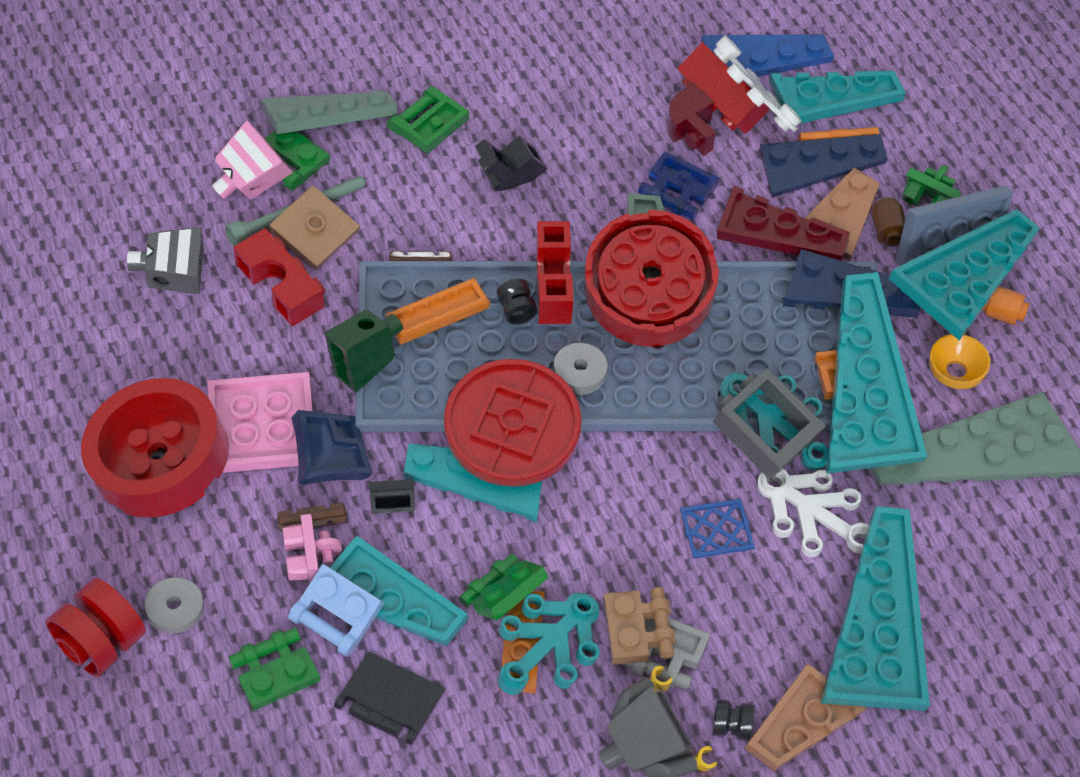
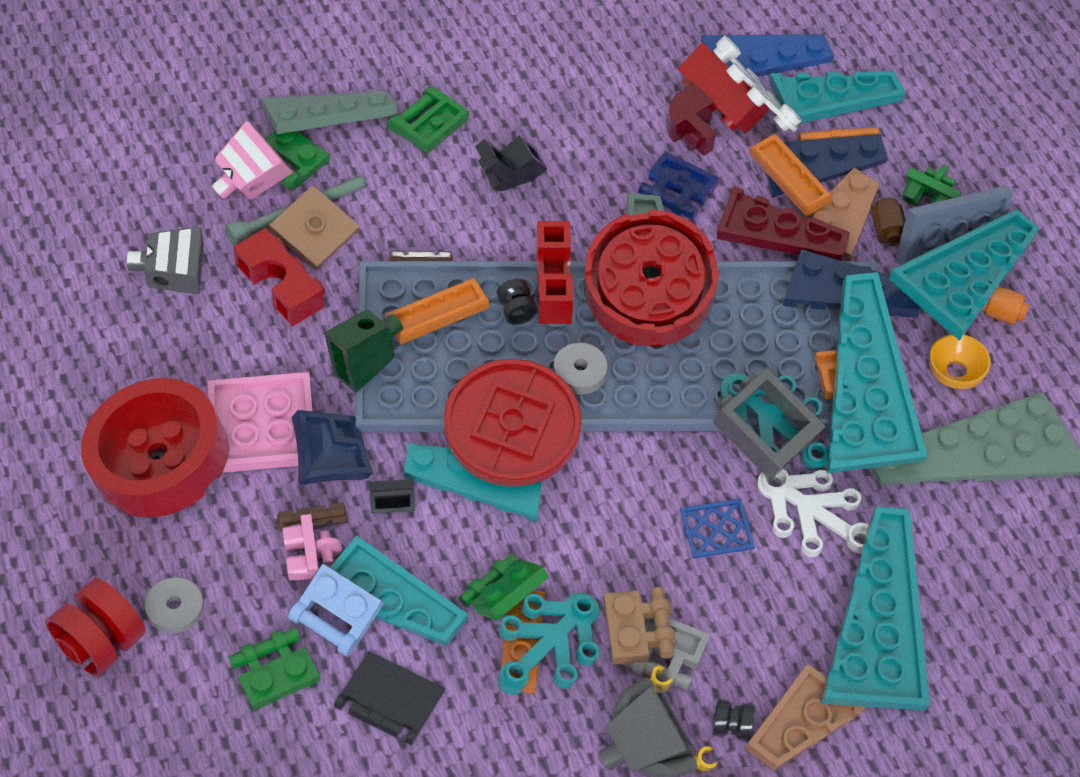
(790, 175): none -> orange plate

